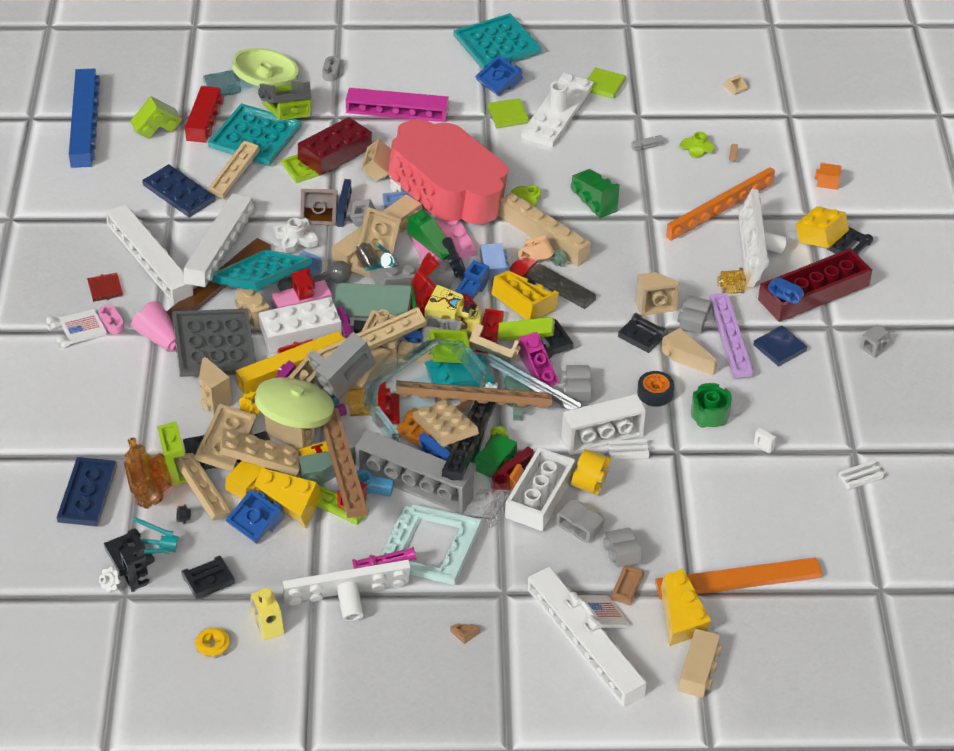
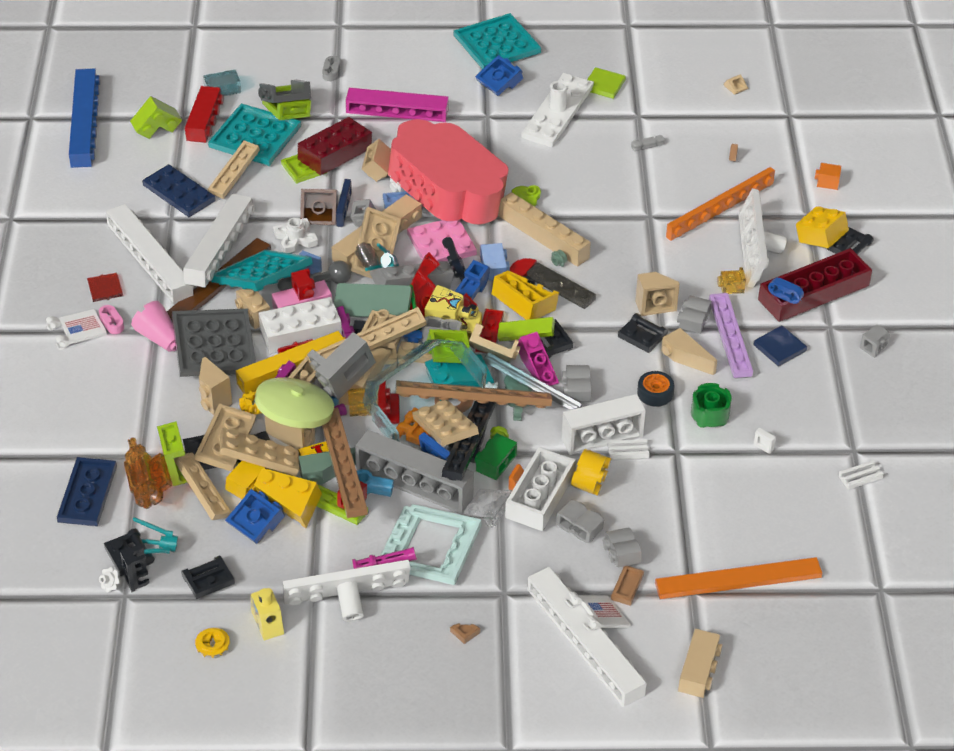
(183, 514): black plate -> none
(264, 66): yellowish green dish -> none
(427, 233): green slope -> none
(501, 478): dark red plate -> none
(507, 113): lime tile -> none
(536, 248): light nougat piece -> none
(596, 192): green wedge -> none
(682, 608): yellow wedge -> none
(697, 145): lime plate -> none

